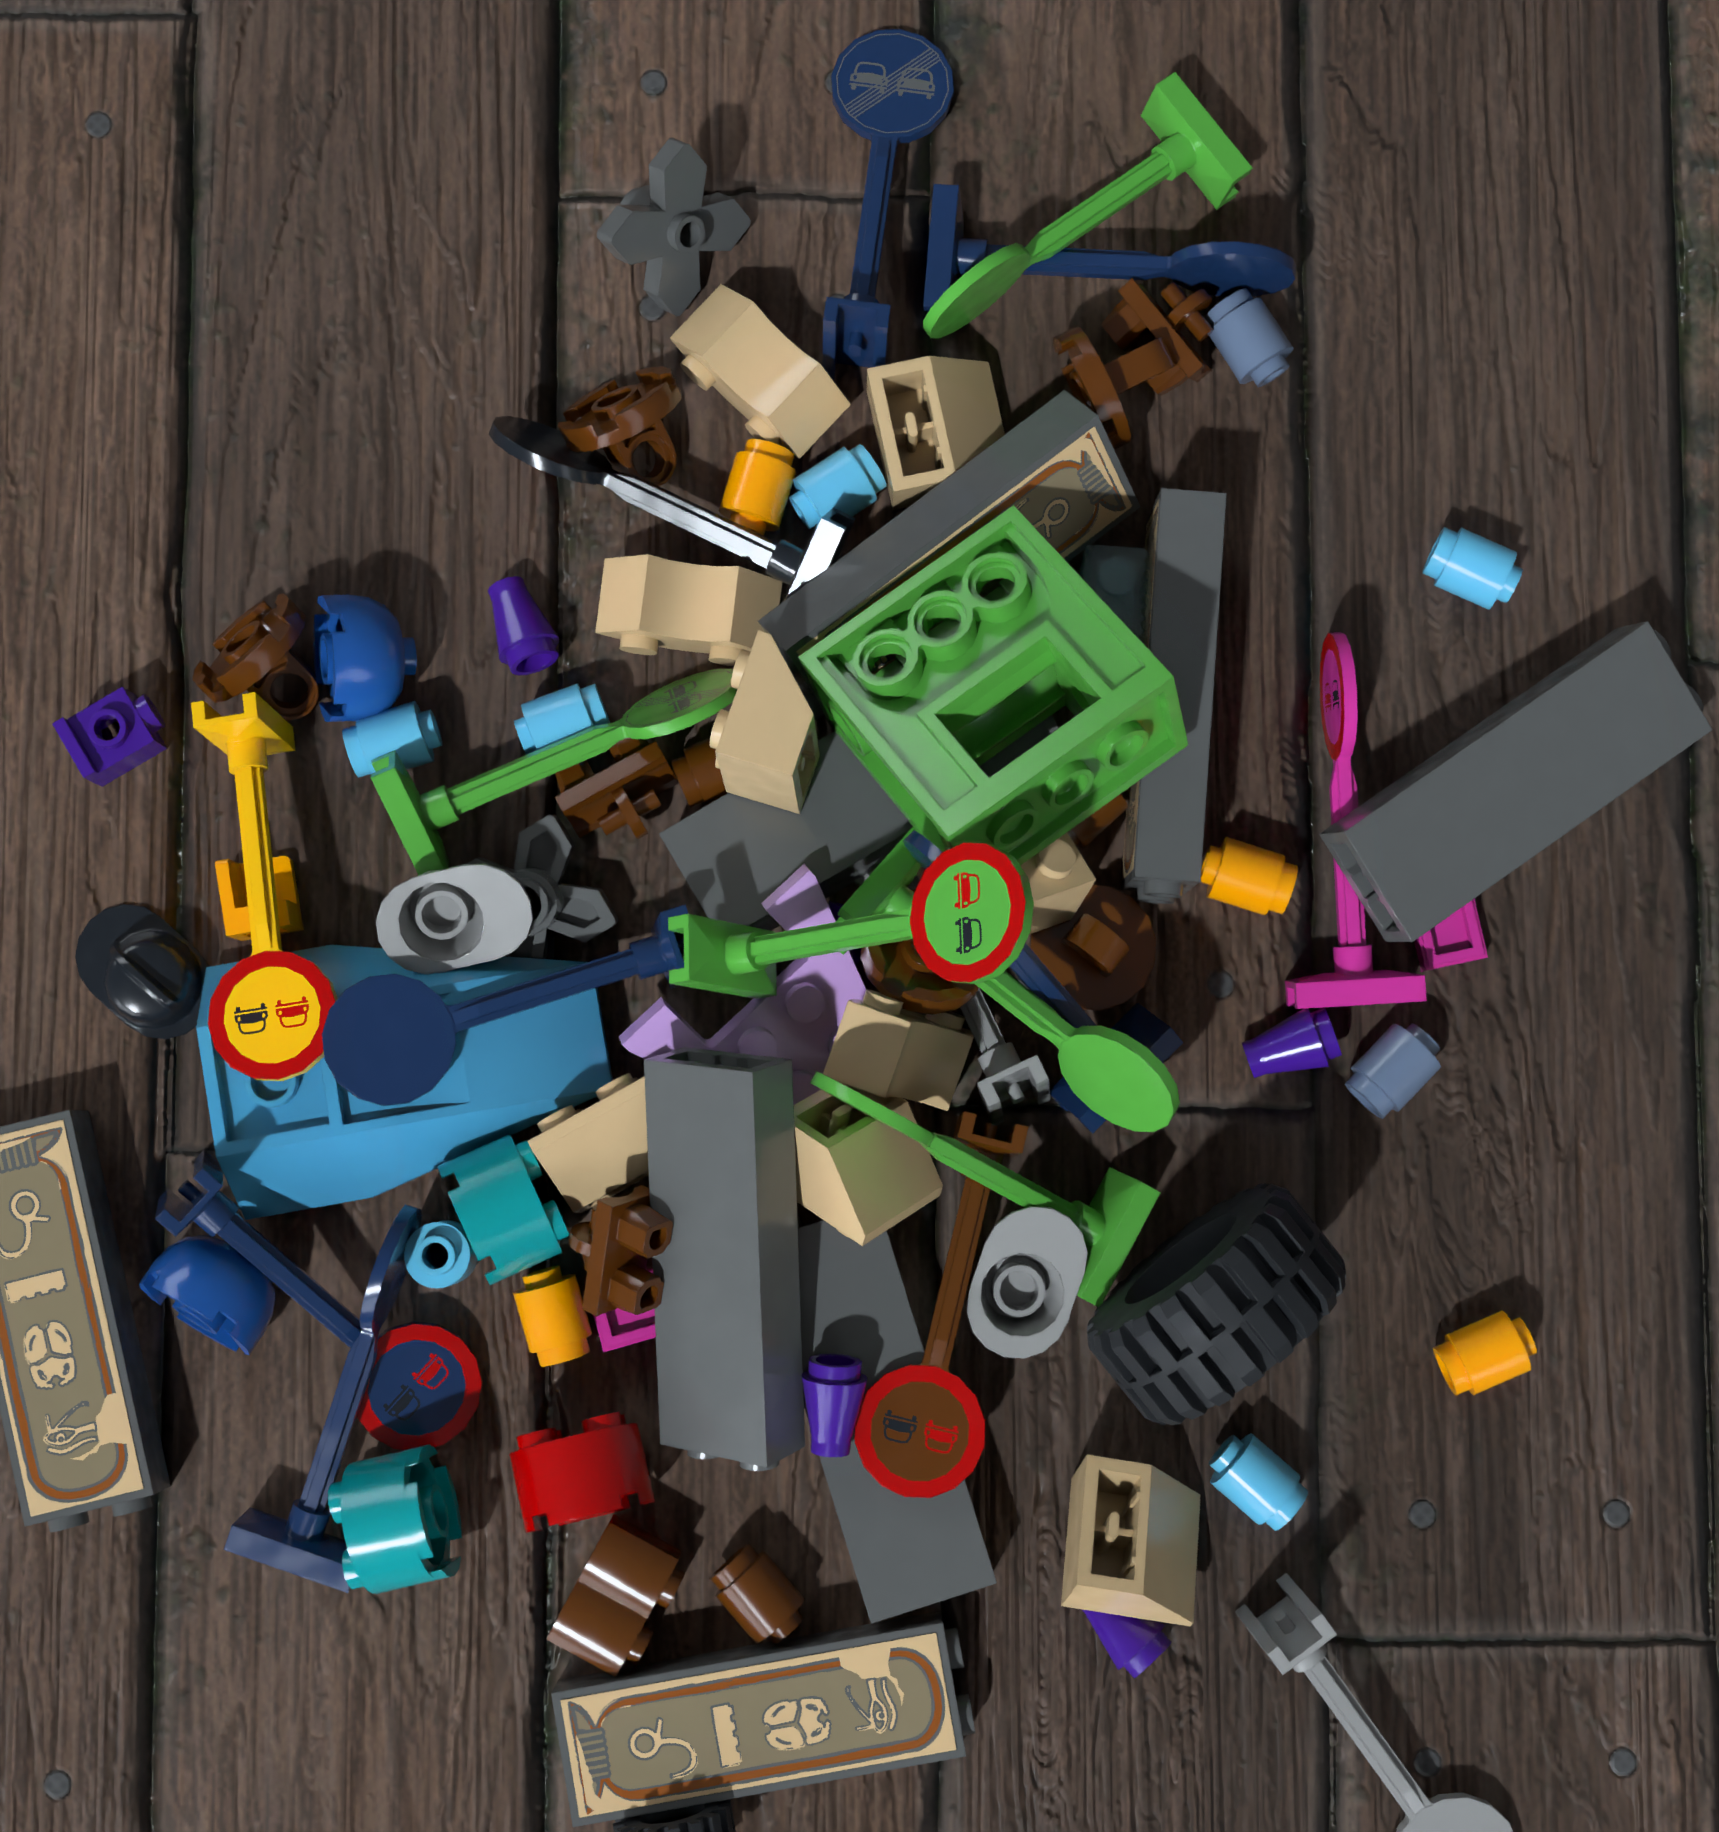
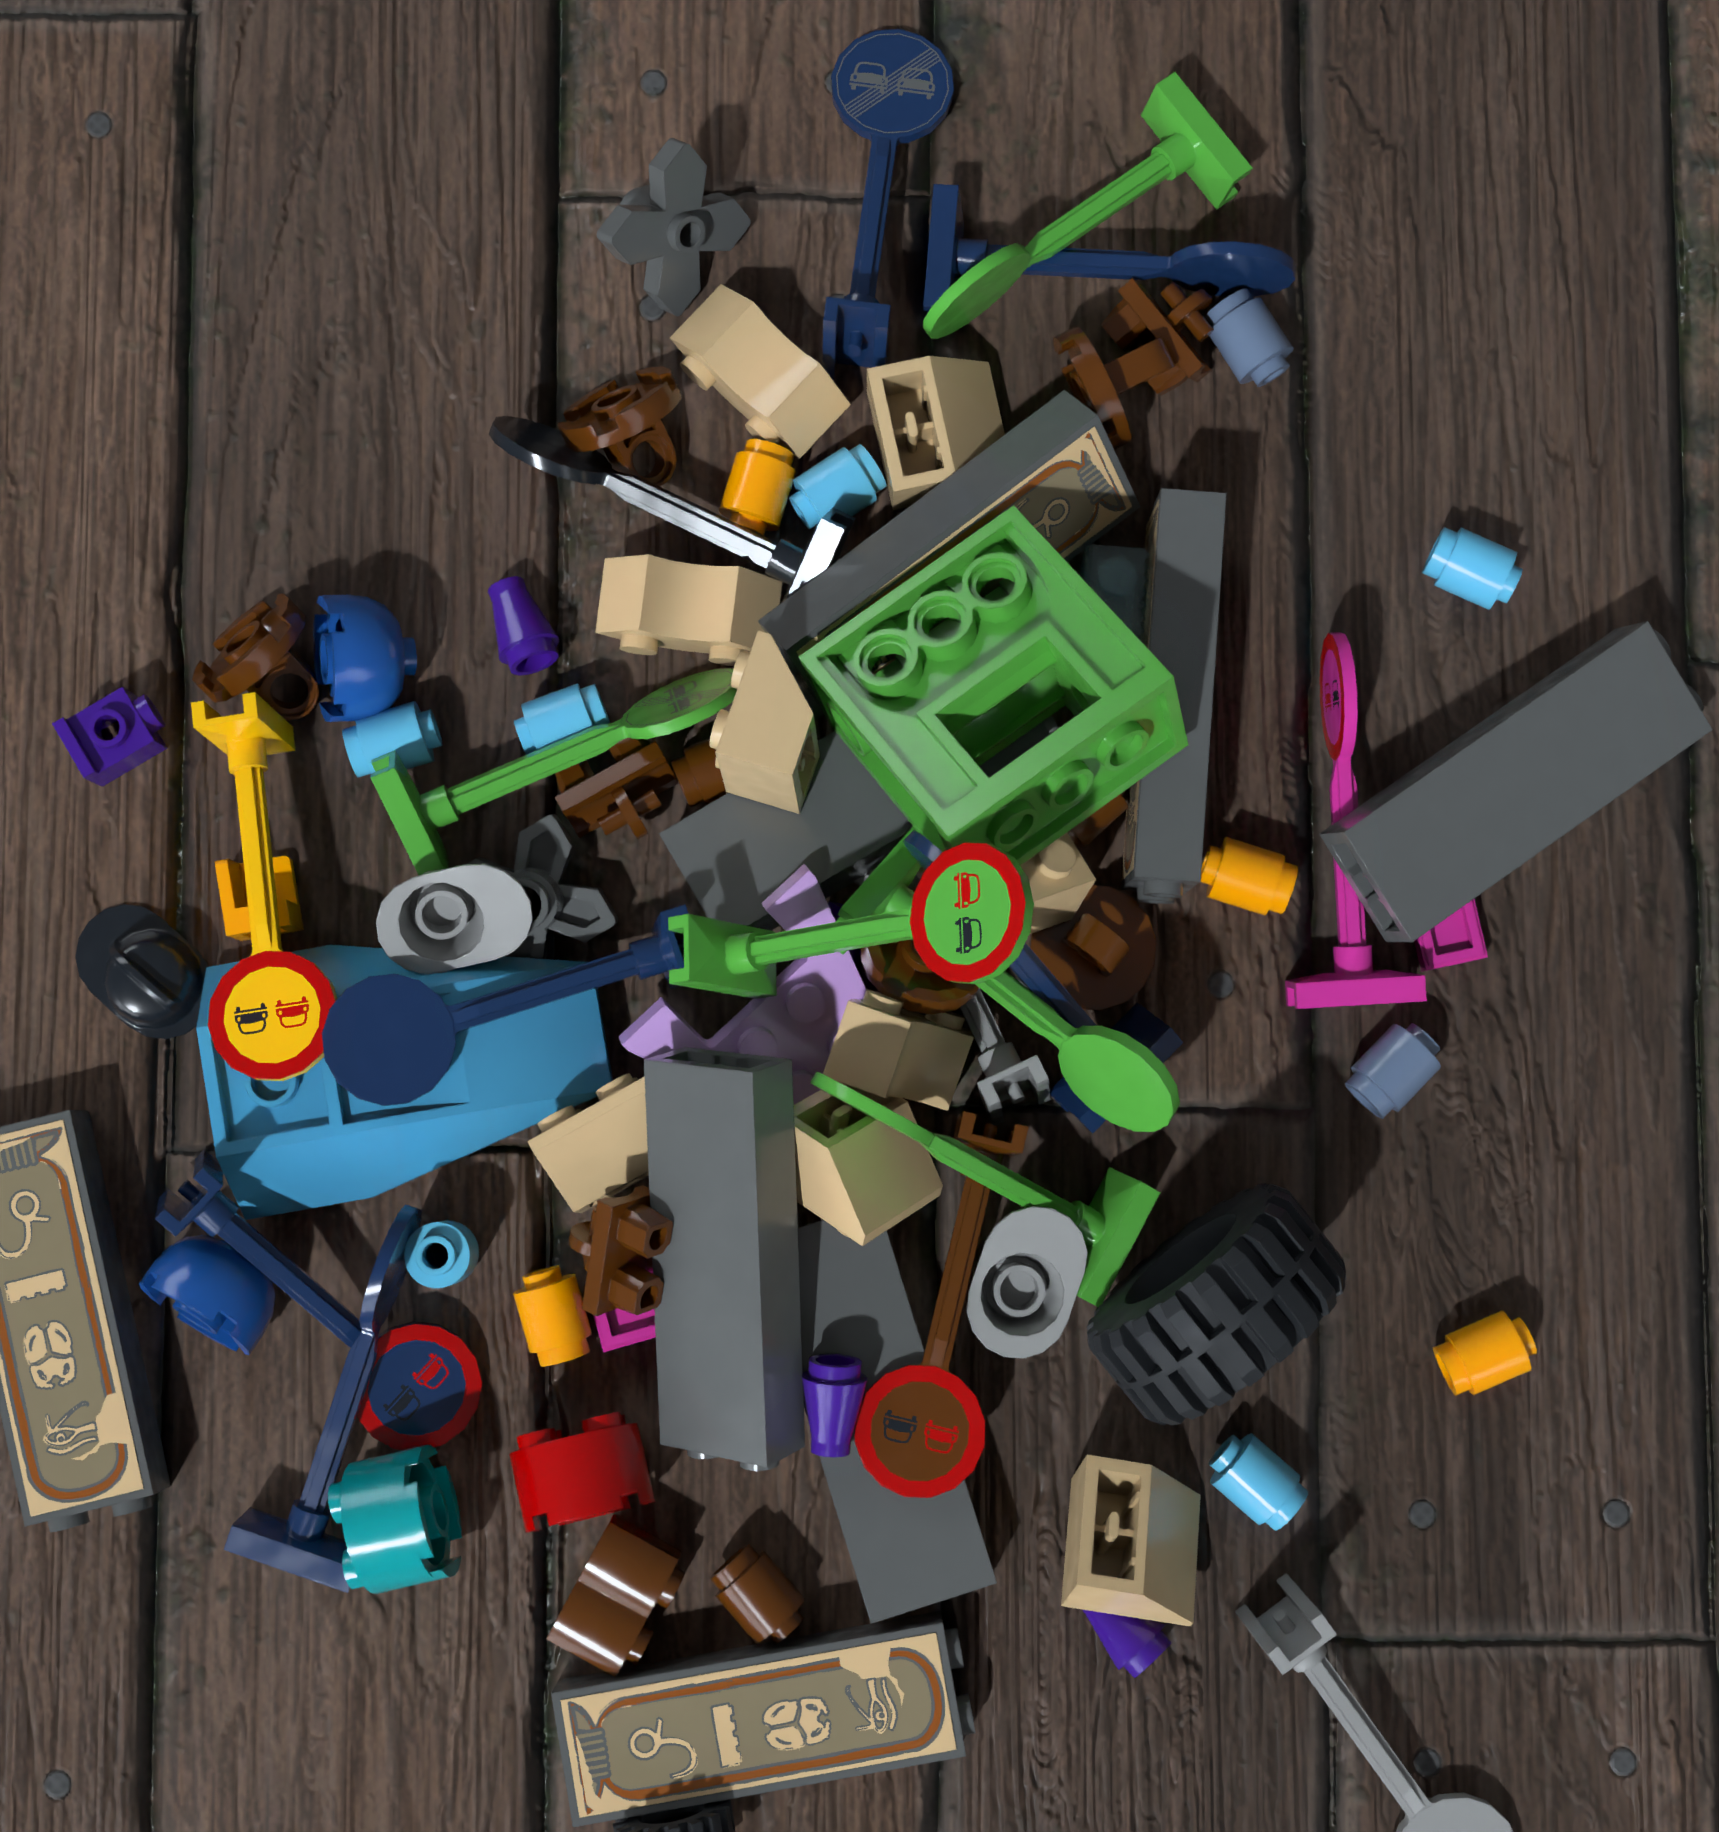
(502, 1207): teal brick -> none
(1294, 1044): dark purple cone -> none

